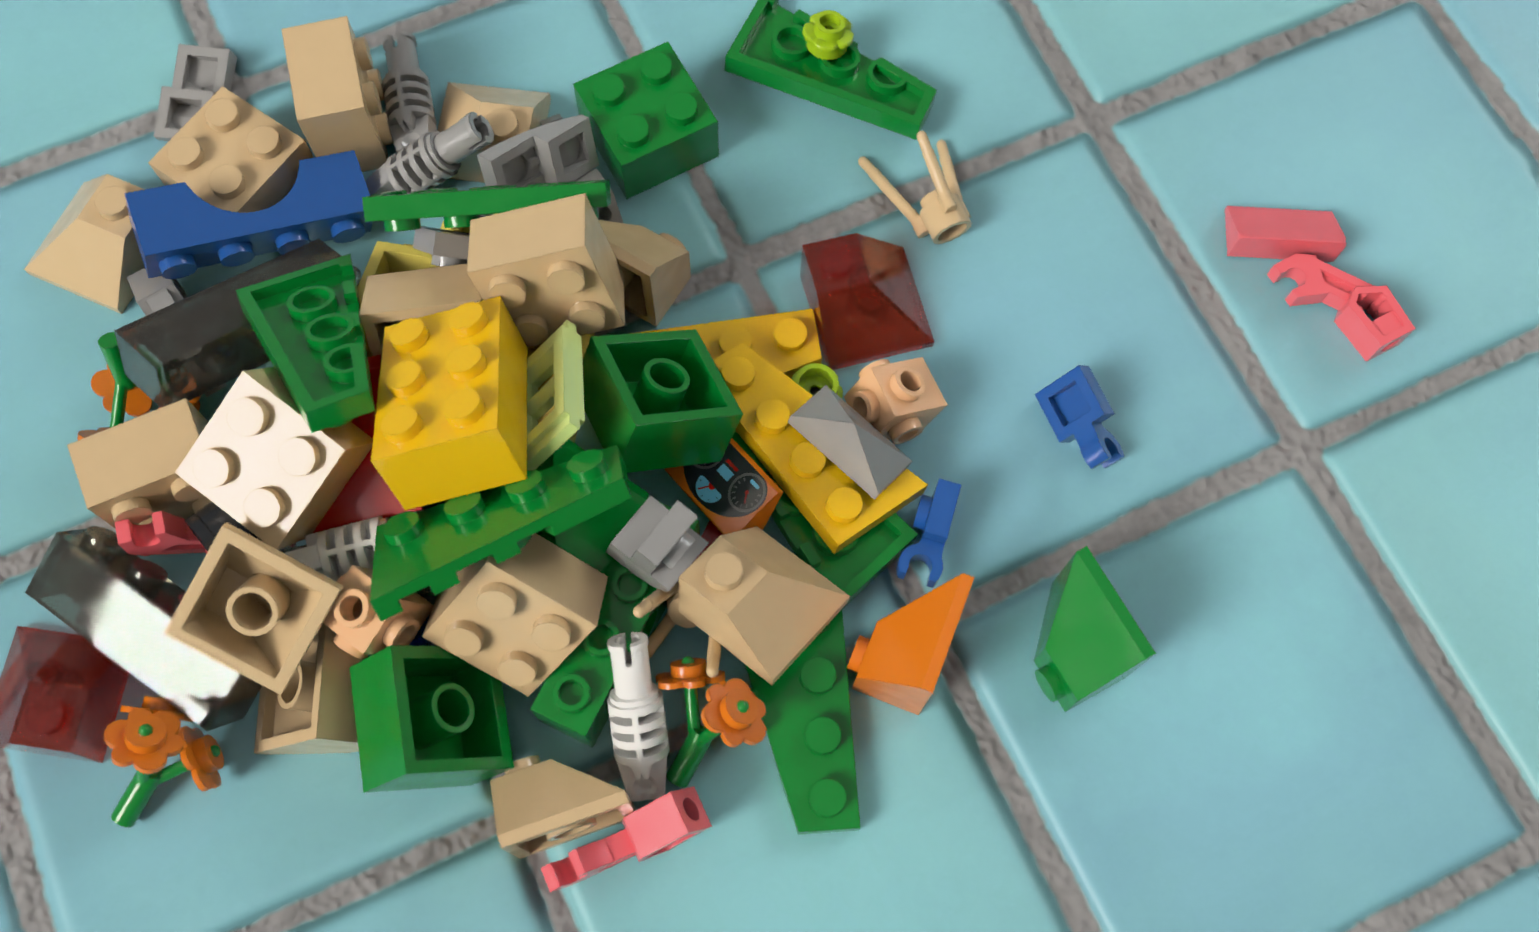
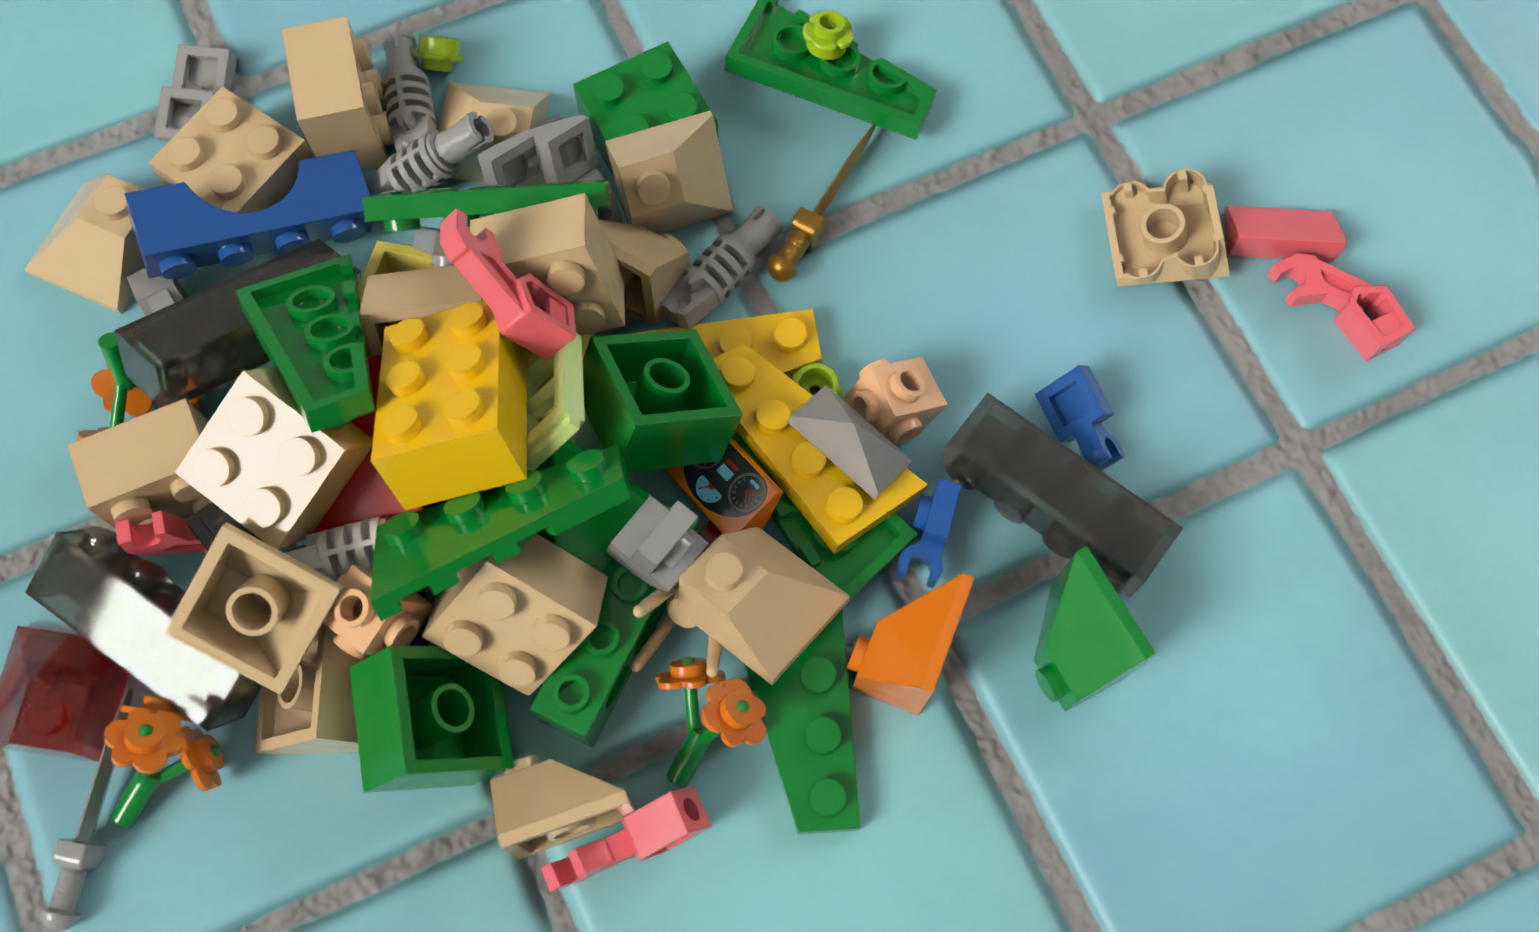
(80, 853): none -> light grey sword
(438, 52): none -> lime plate
(522, 306): none -> coral piece
(637, 719): white hinge -> none
(671, 174): none -> tan slope
(720, 269): none -> light grey hinge
(808, 225): none -> pearl gold sword
(863, 300): clear red slope -> none
(942, 209): tan plant -> none
(1058, 494): none -> clear smoke brick
(1165, 231): none -> tan slope

